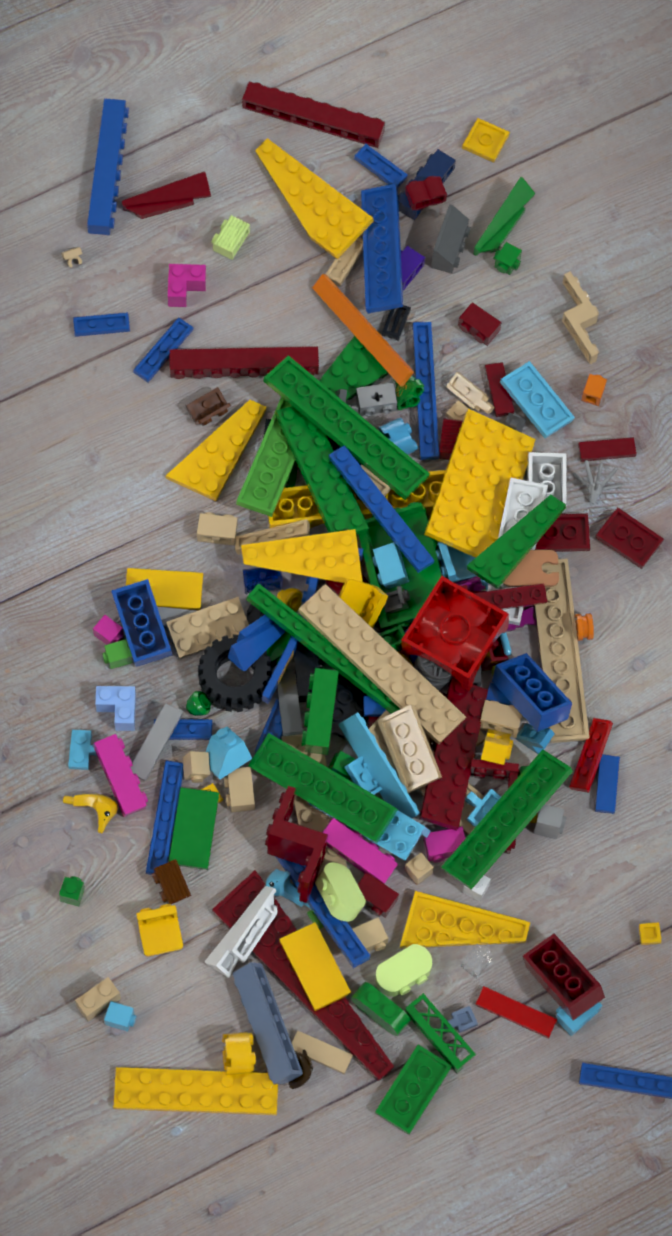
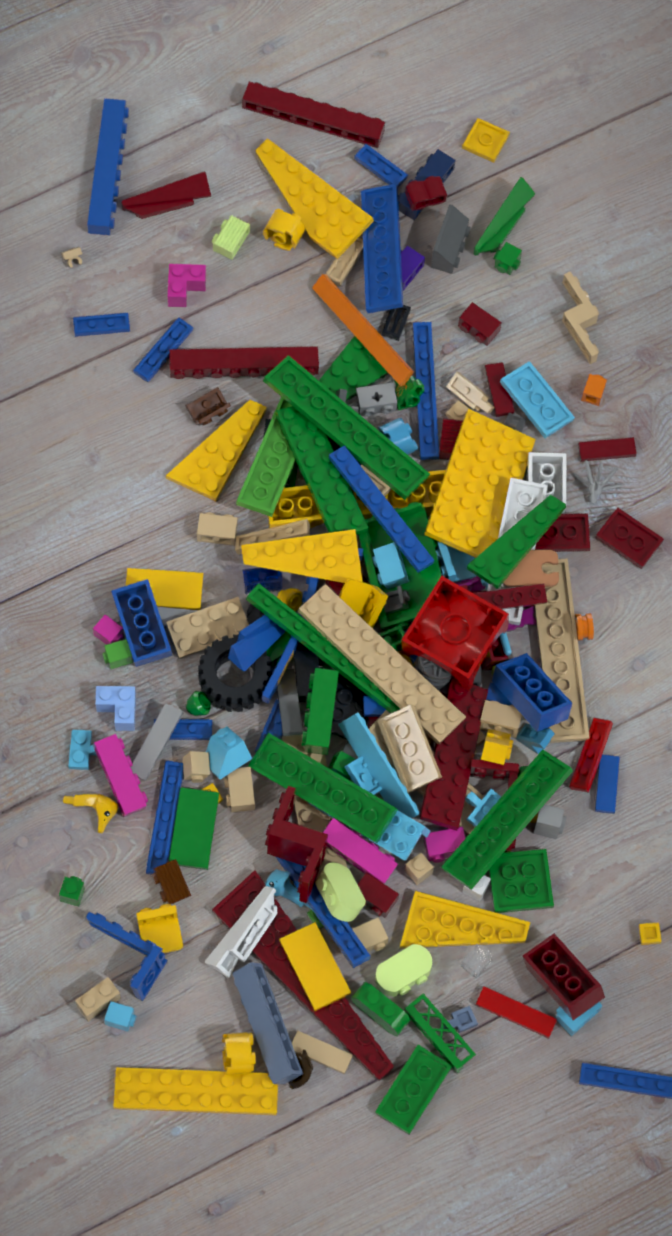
(151, 964): none -> blue bracket
(284, 229): none -> yellow brick
(521, 881): none -> green plate

